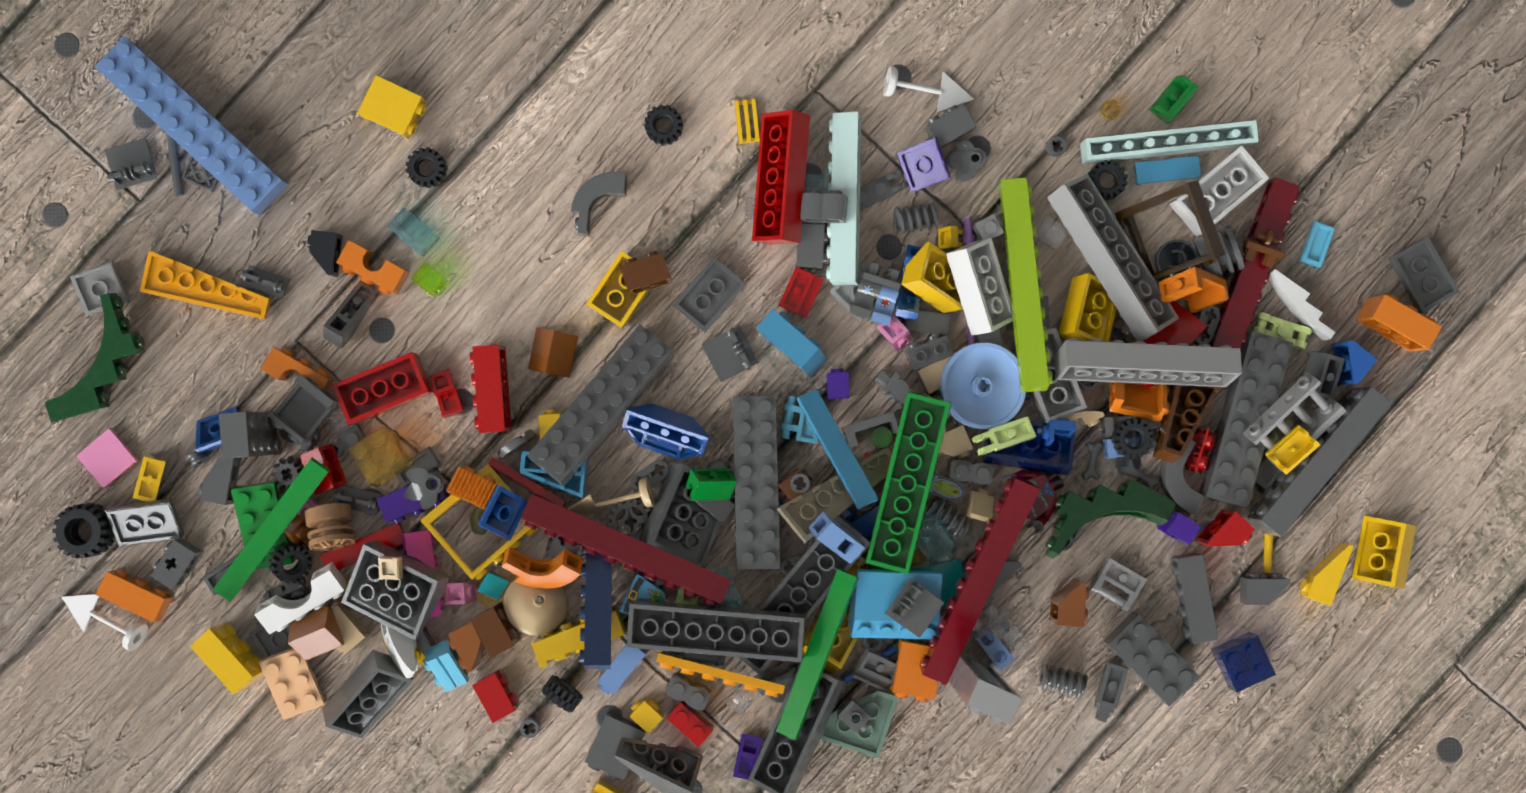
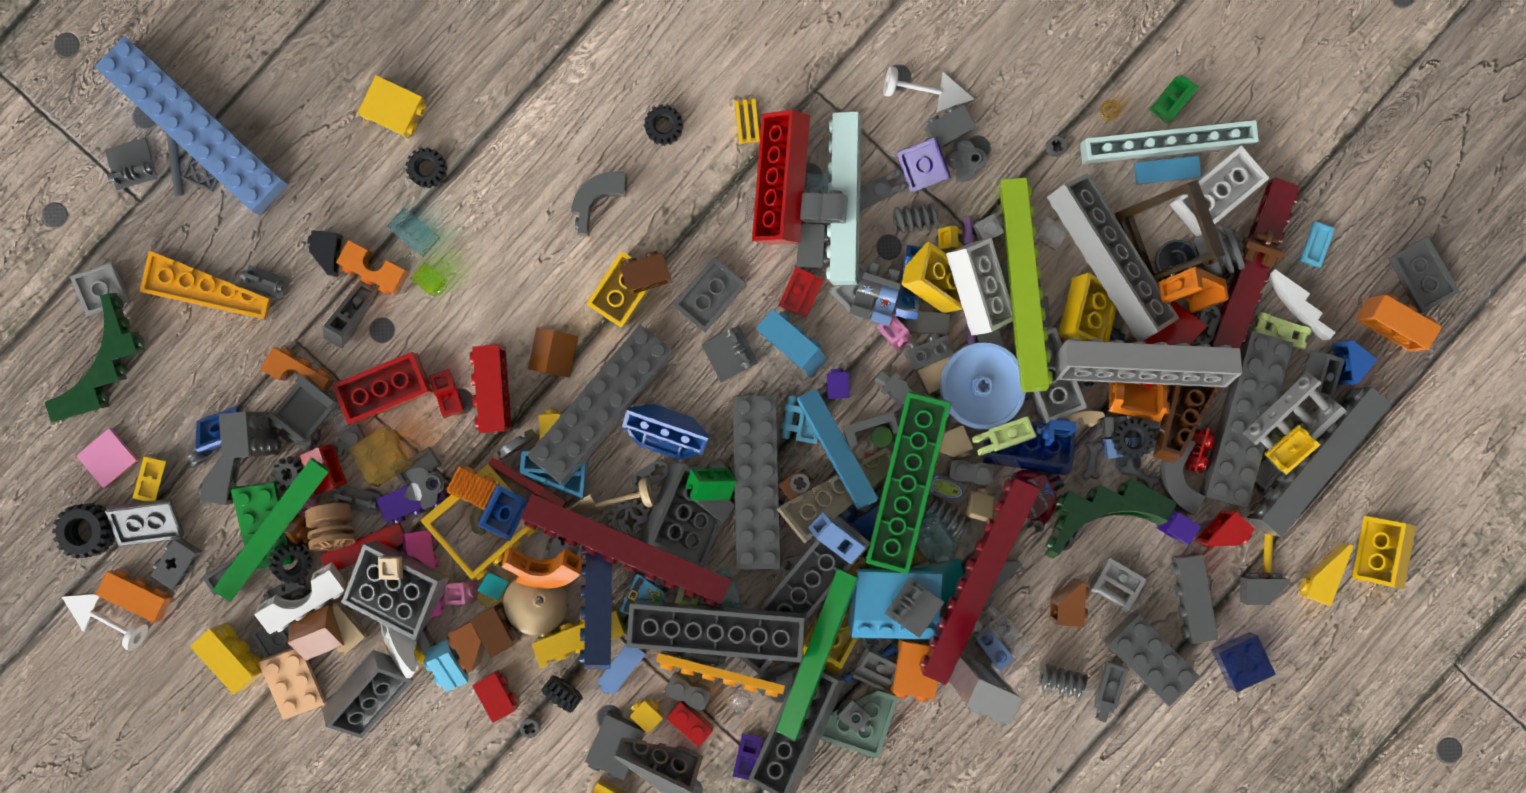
(1118, 174): black tyre -> none

